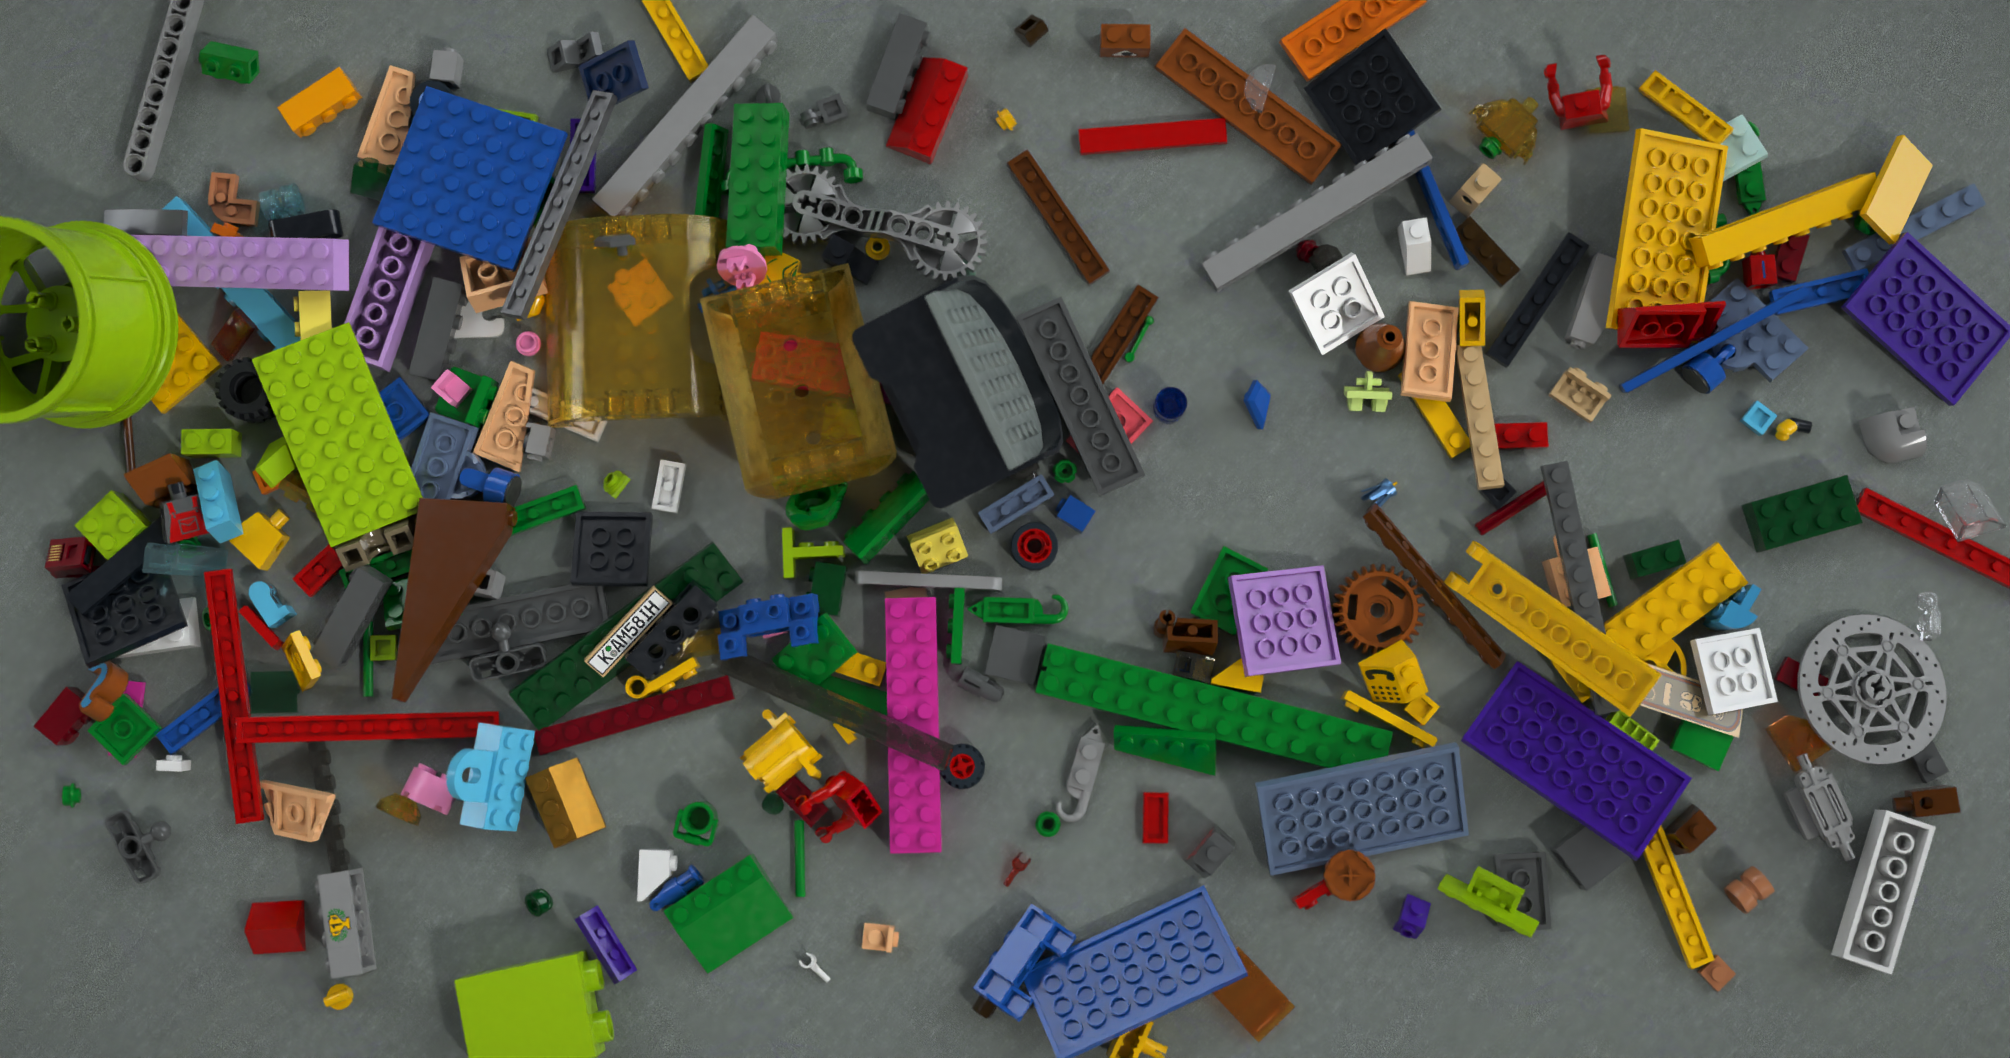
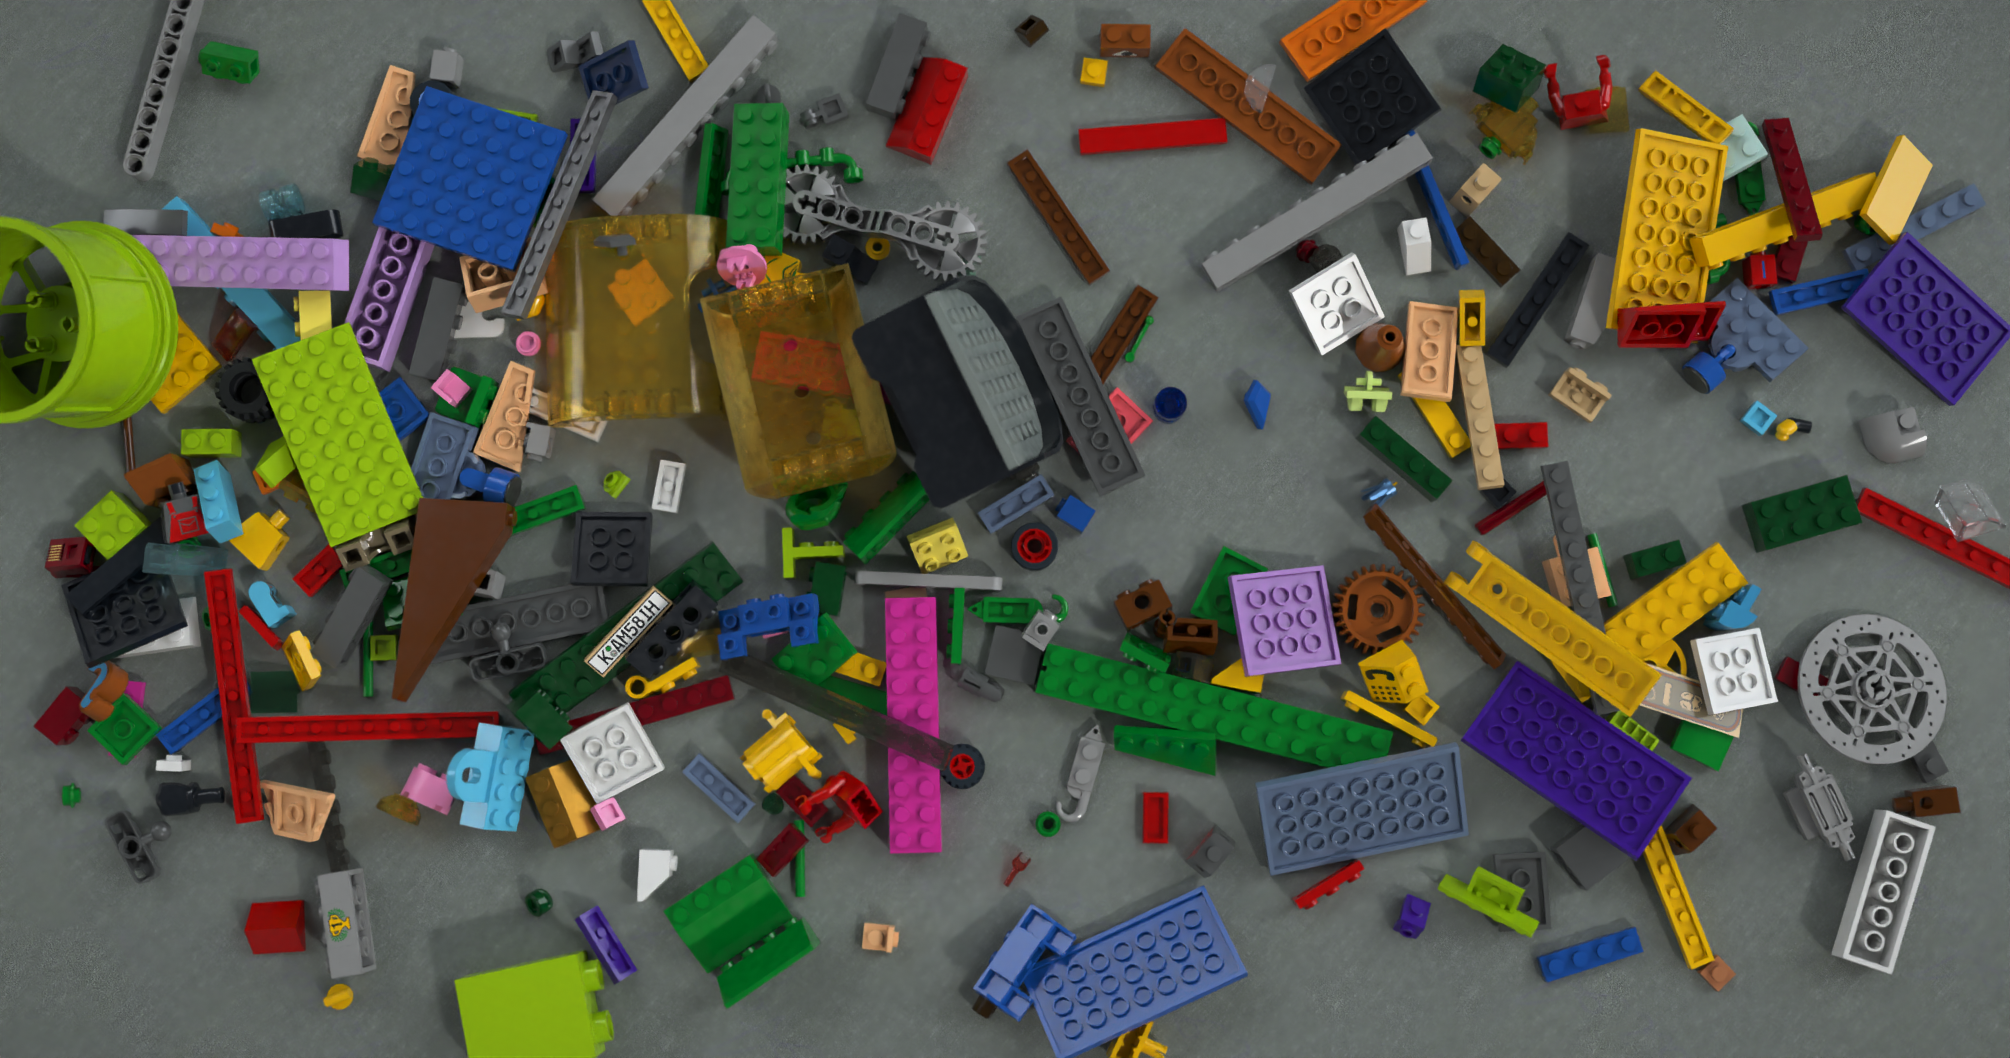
(183, 799): none -> black piece
(225, 205): nougat plate -> none
(320, 102): light orange brick -> none
(541, 719): none -> dark green brick
(607, 813): none -> bright pink plate
(612, 753): none -> white plate
(676, 889): blue piece -> none
(697, 820): green piece -> none
(718, 788): none -> sand blue plate
(767, 961): none -> green slope
(782, 849): none -> dark red plate
(815, 967): white hand -> none
(1006, 119): yellow plate -> none
(1031, 633): none -> light grey brick
(1060, 476): green plate -> none
(1094, 72): none -> yellow plate
(1134, 617): none -> reddish brown brick
(1137, 648): none -> green plate
(1255, 1000): clear orange piece -> none
(1349, 875): dark orange tile -> none
(1404, 459): none -> dark green brick
(1509, 78): none -> dark green brick
(1590, 954): none -> blue plate
(1714, 339): blue tile -> none
(1749, 889): nougat wheel -> none
(1792, 180): none -> dark red plate
(1795, 737): clear orange plate -> none
(1930, 622): clear plate -> none

